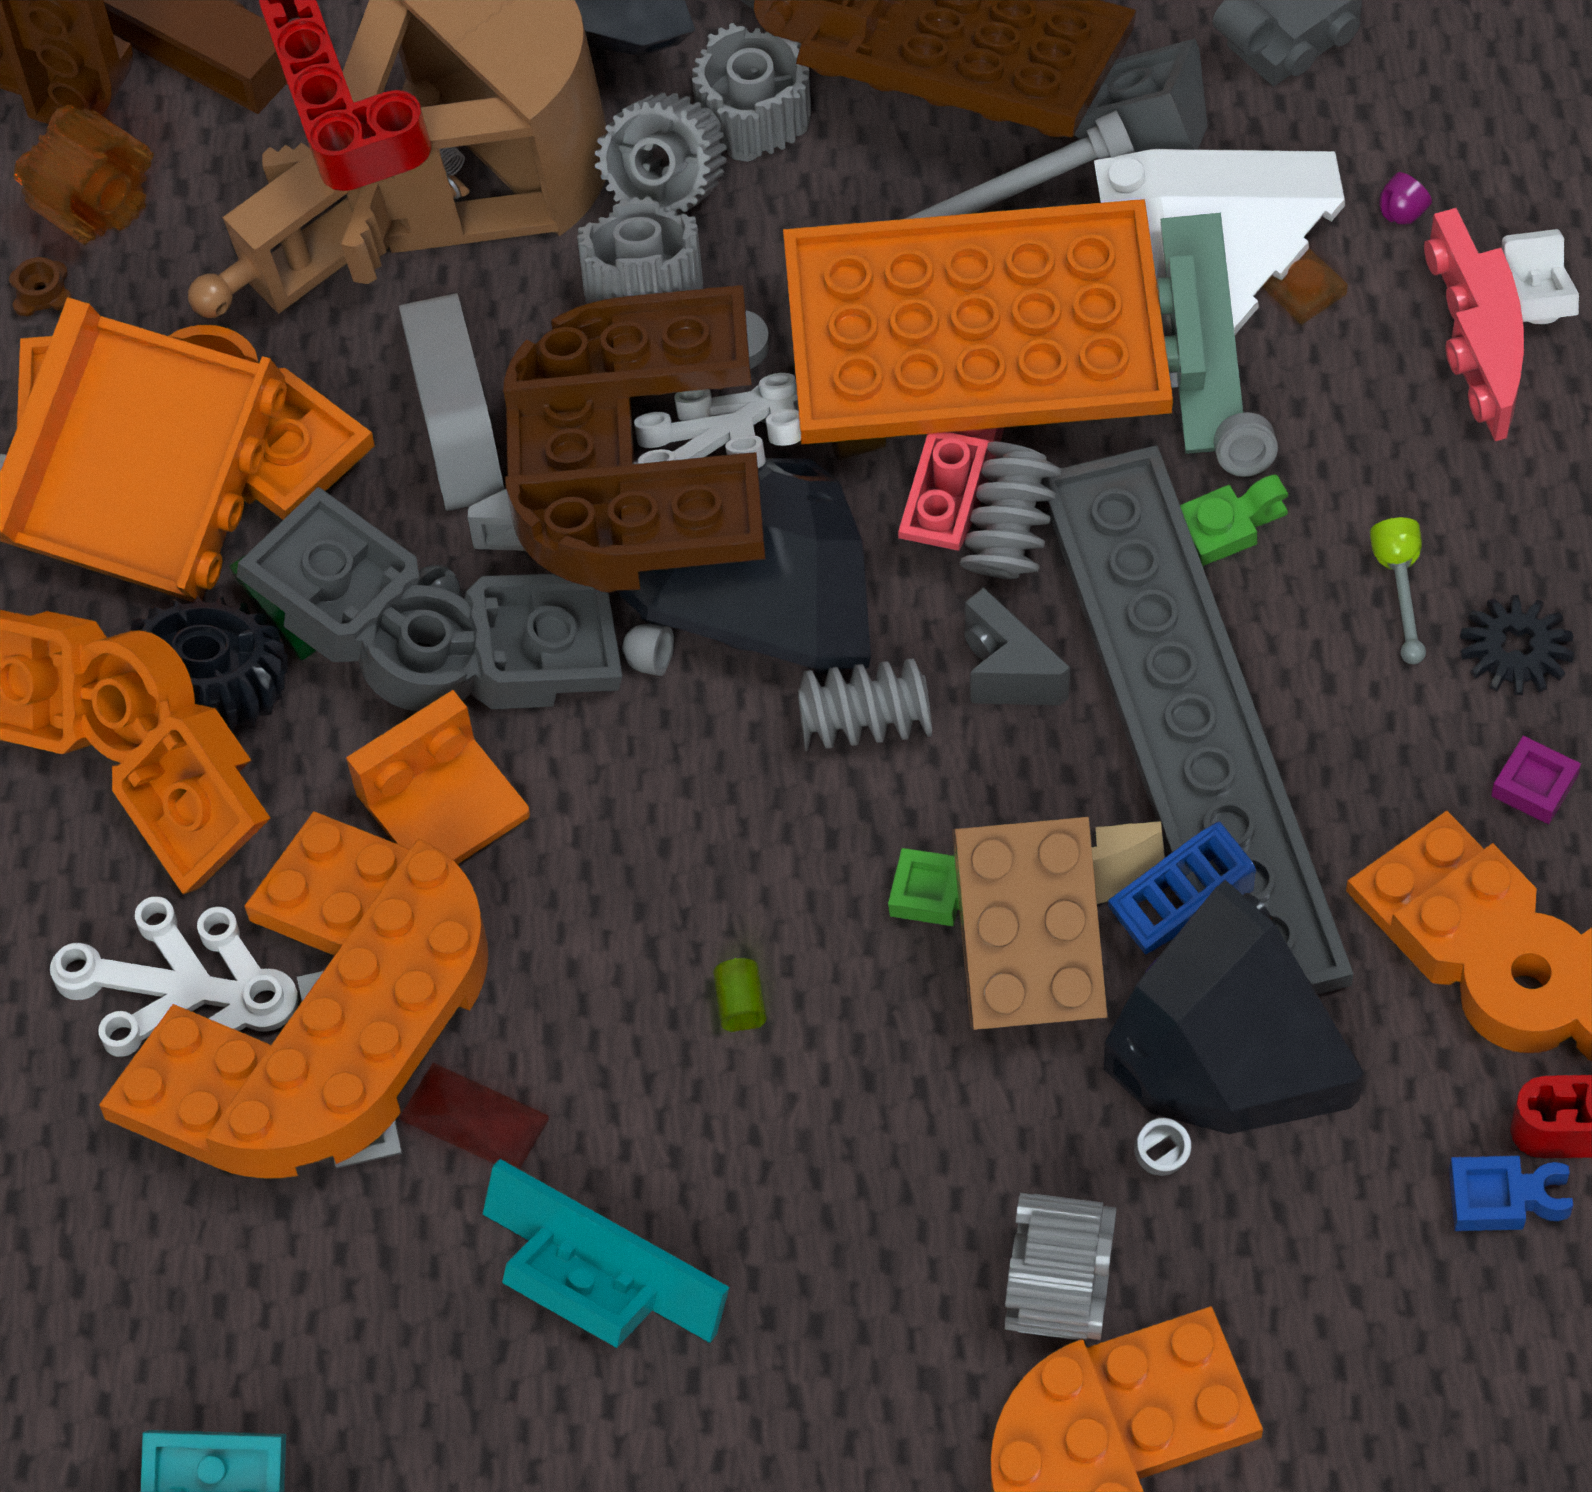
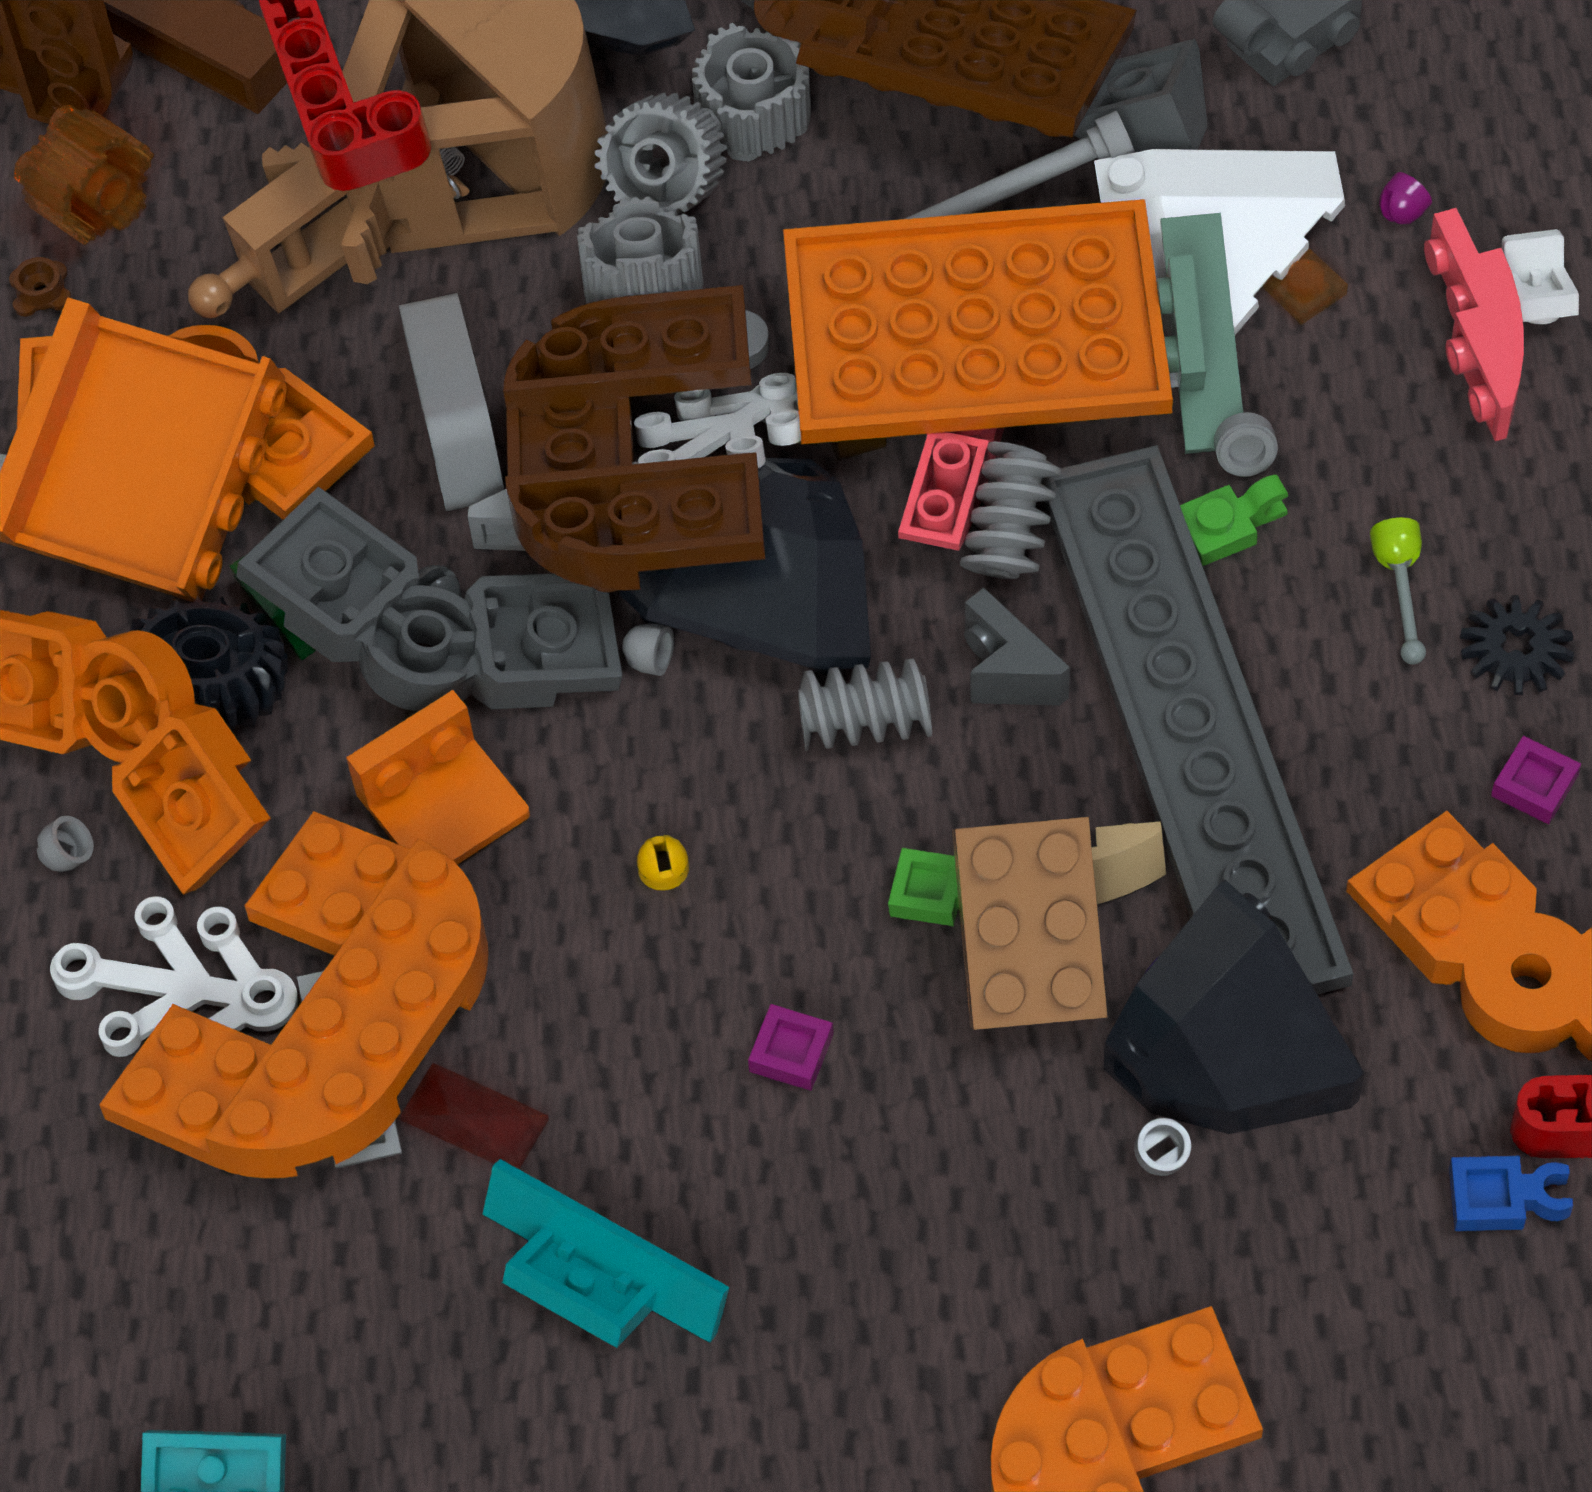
(64, 835): none -> light grey hinge
(648, 863): none -> yellow hinge
(739, 995): clear neon green hinge -> none
(790, 1047): none -> magenta plate
(1059, 1267): light grey brick -> none
(1193, 856): blue slope -> none

